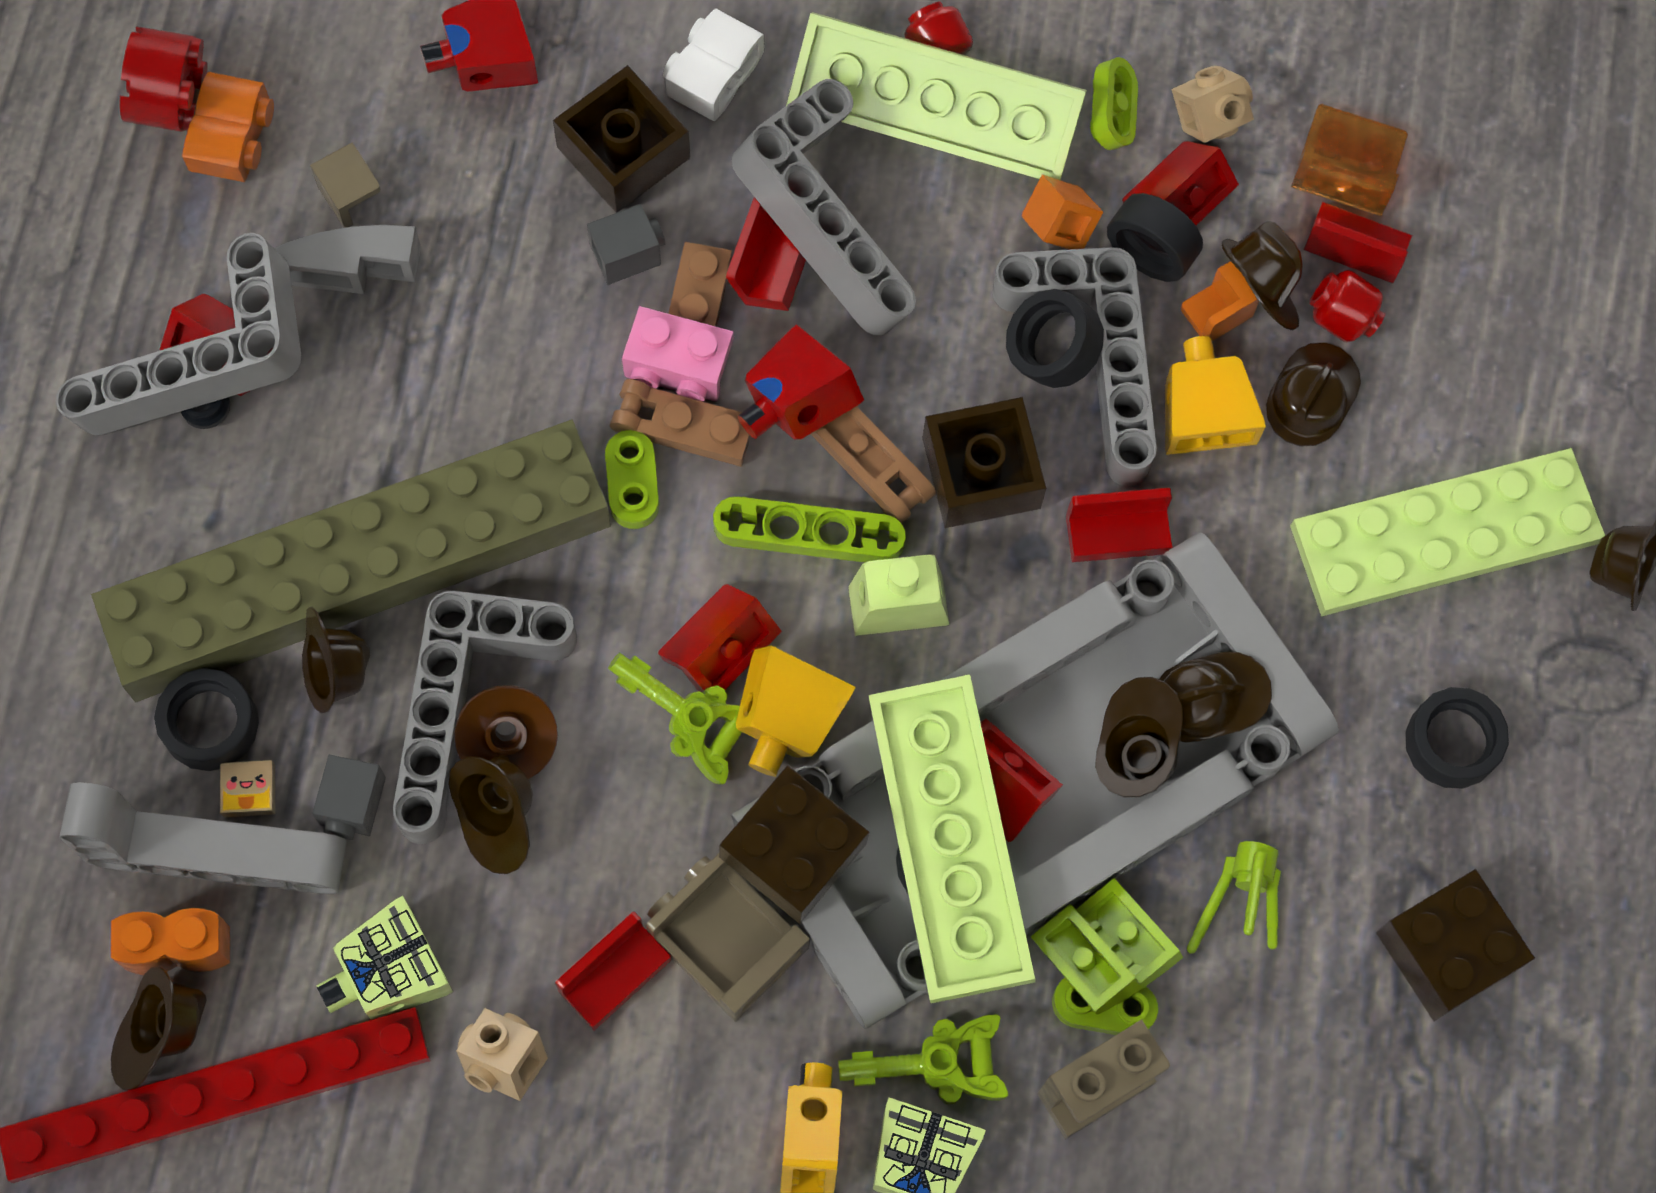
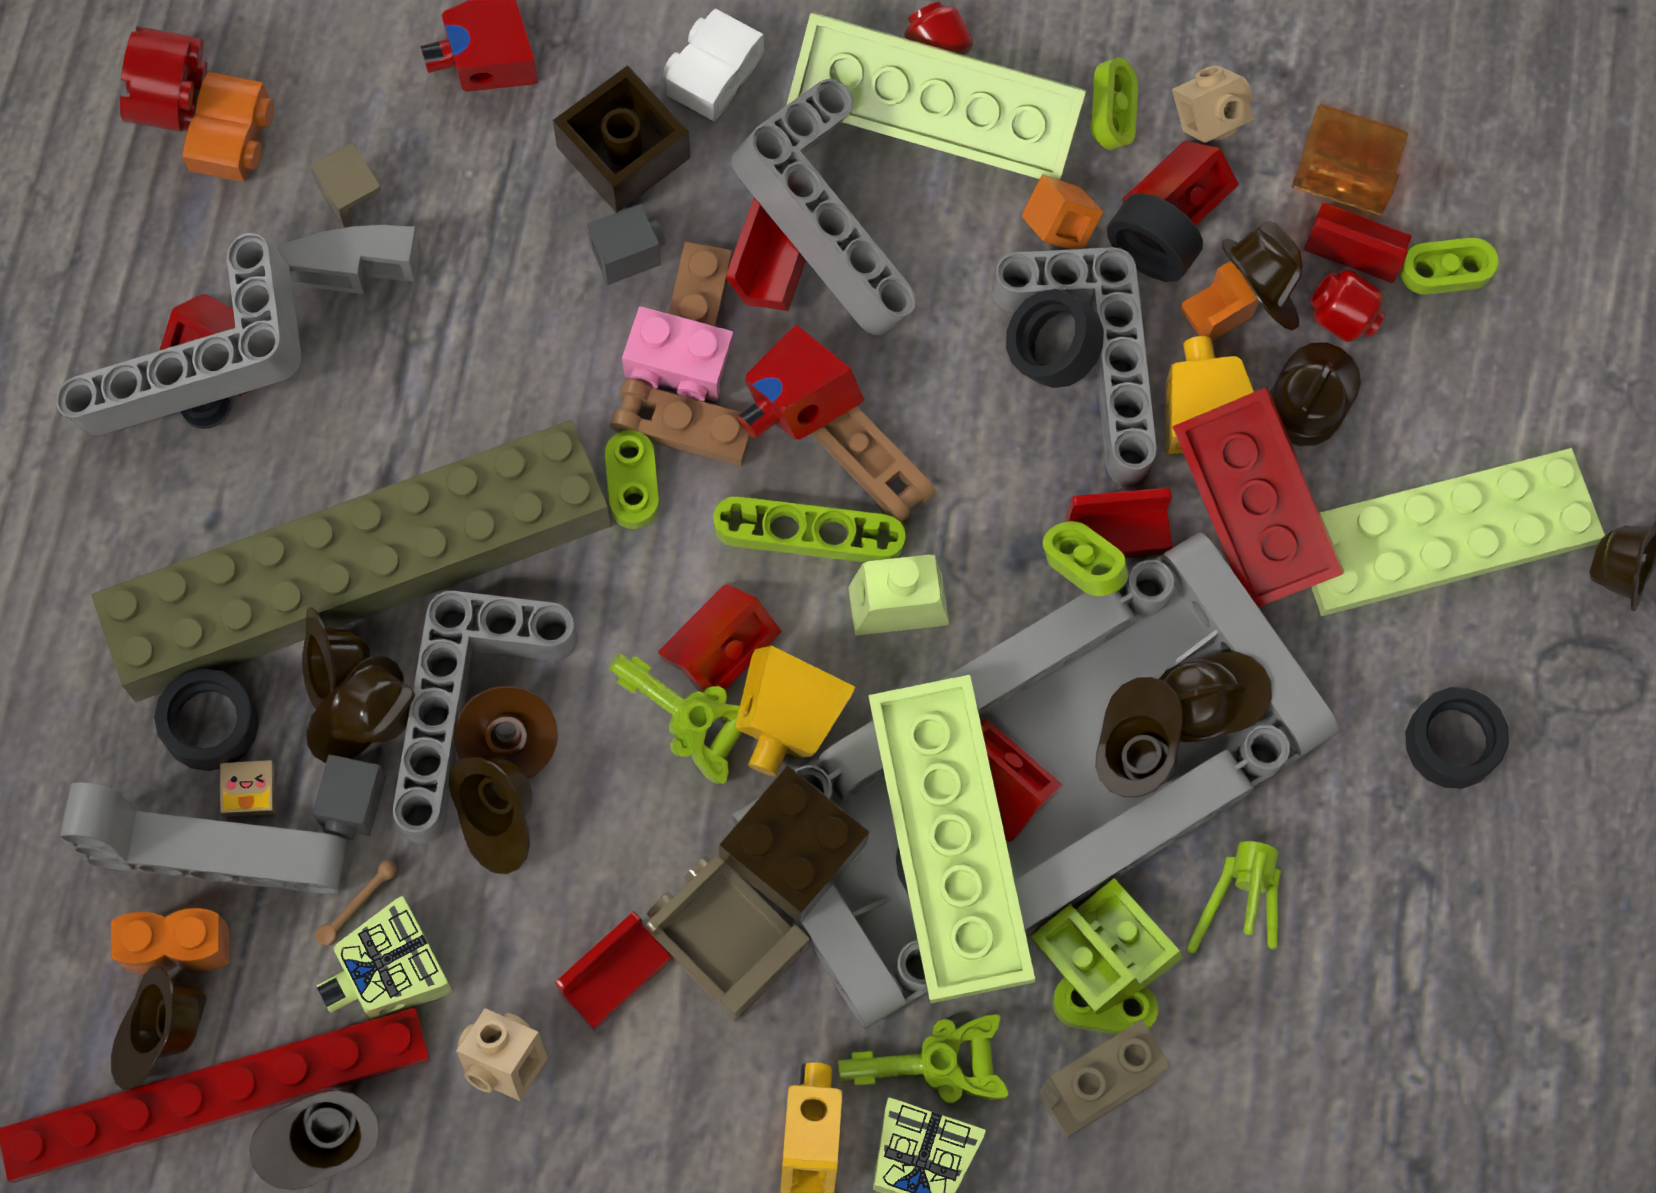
(314, 1139): none -> dark brown piece
(326, 933): none -> medium nougat hinge
(362, 709): none -> dark brown piece
(983, 462): dark brown brick -> none
(1093, 562): none -> lime plate
(1258, 498): none -> red plate
(1445, 264): none -> lime plate
(1454, 944): dark brown brick -> none

